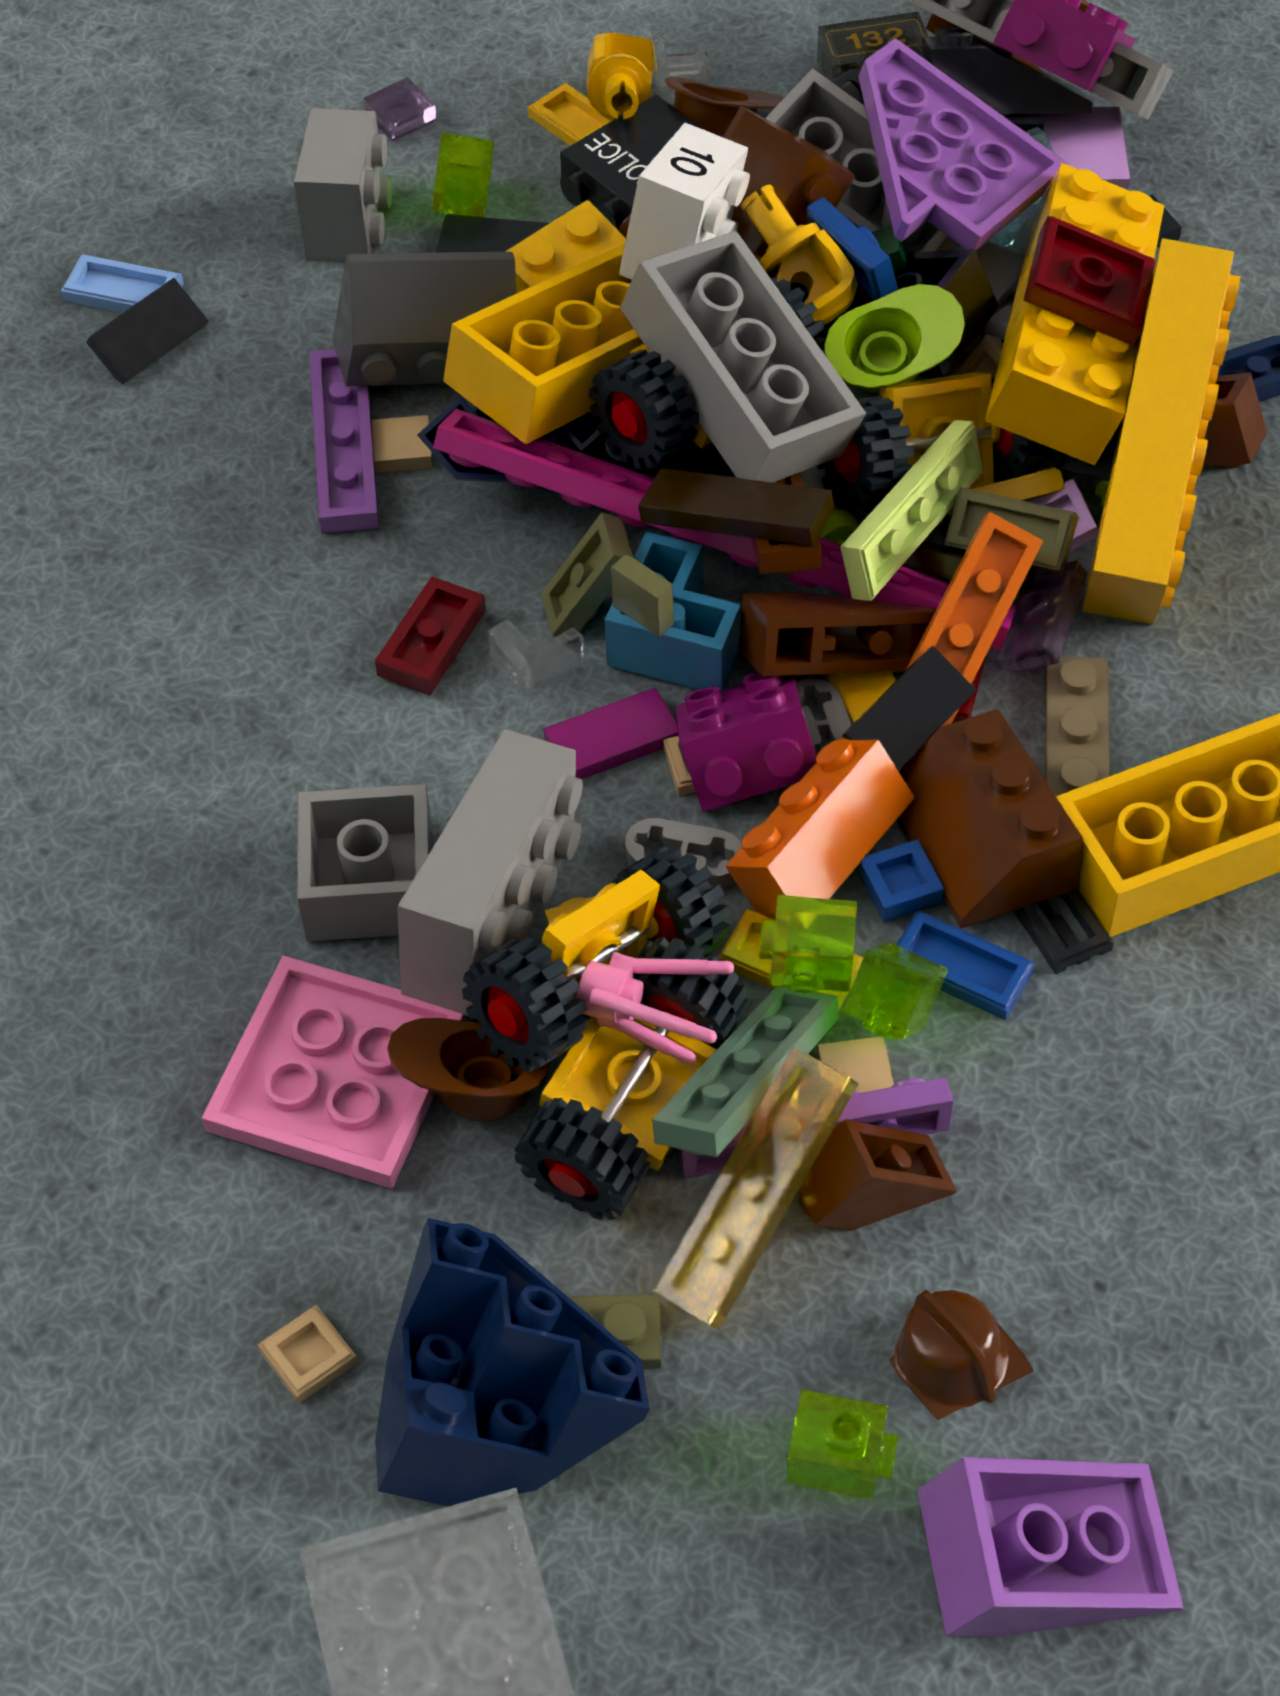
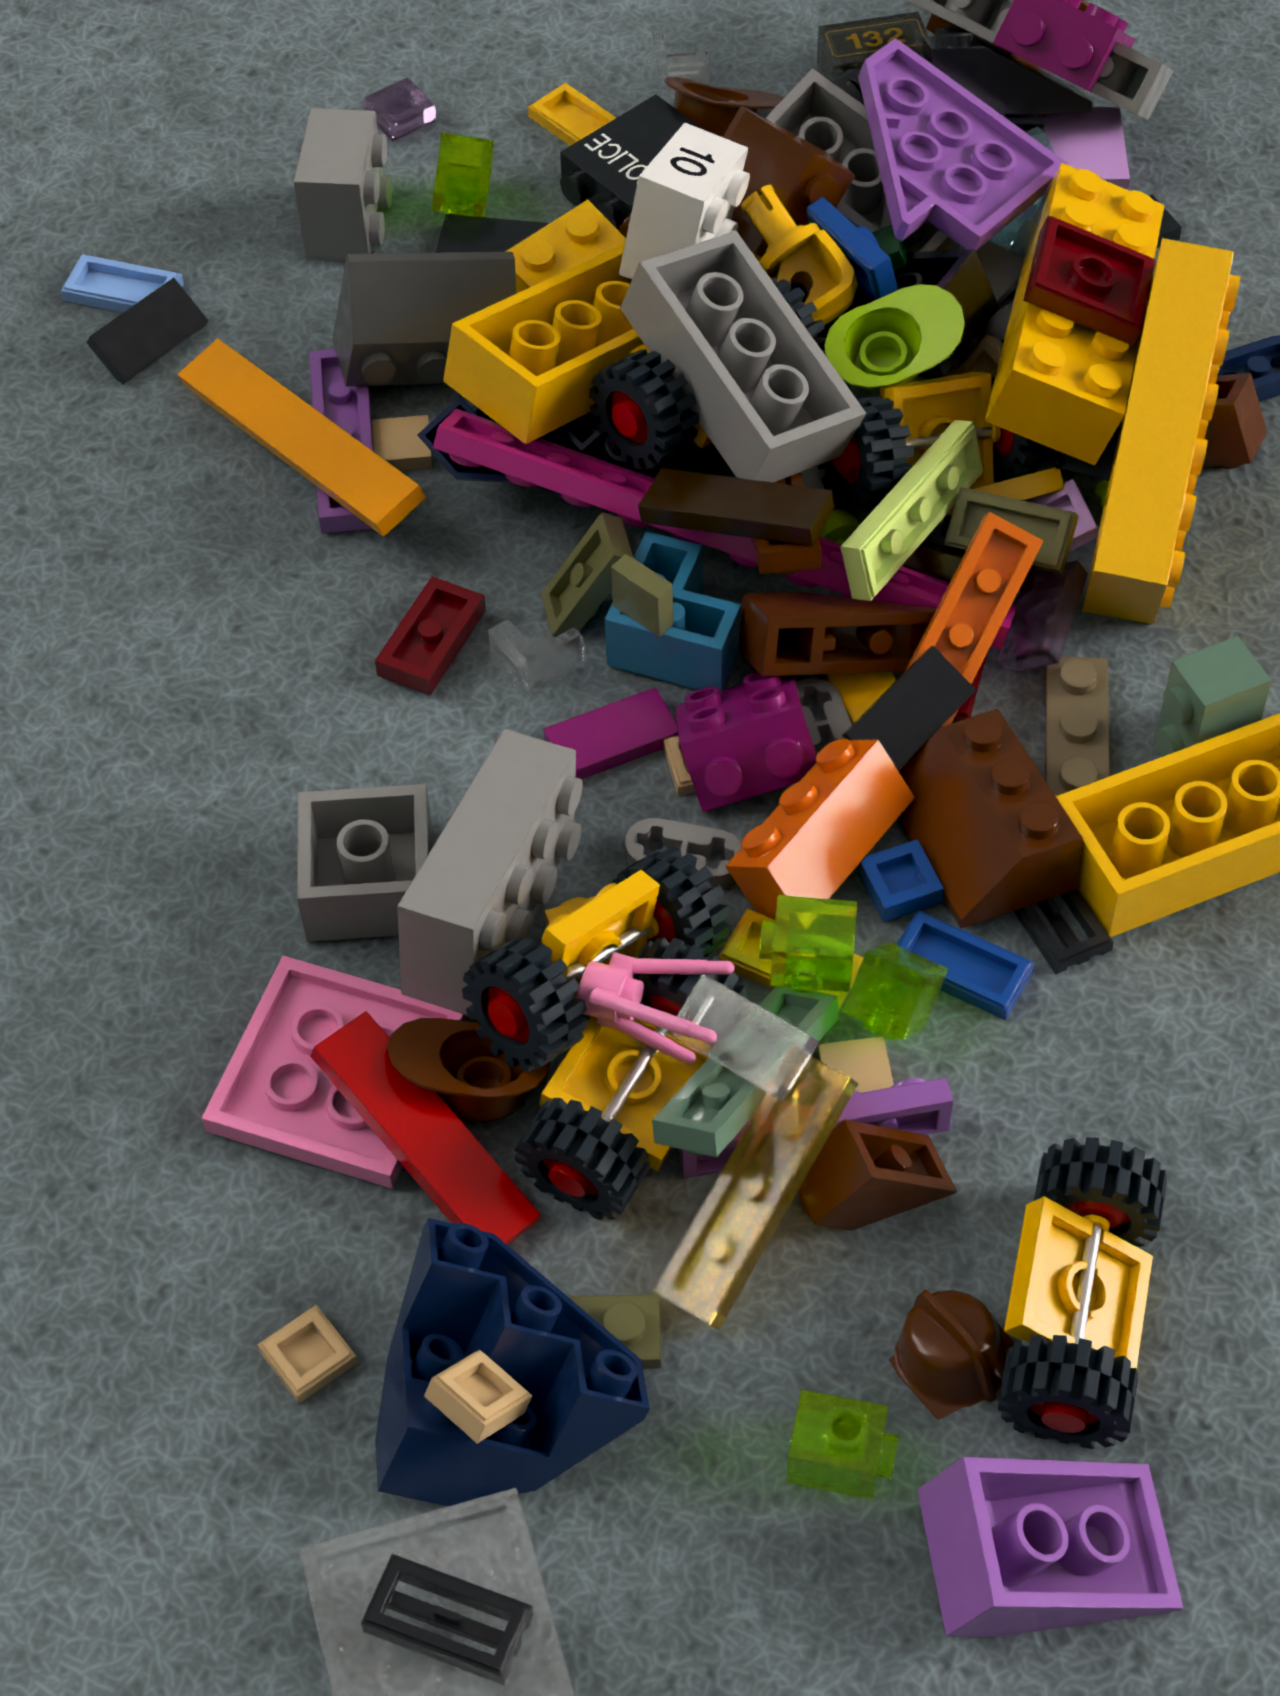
(302, 437): none -> light orange tile
(423, 1133): none -> red tile
(436, 1646): none -> black tile
(478, 1396): none -> tan tile
(619, 73): yellow piece -> none
(748, 1038): none -> clear tile
(1081, 1293): none -> plate
(1210, 695): none -> sand green brick

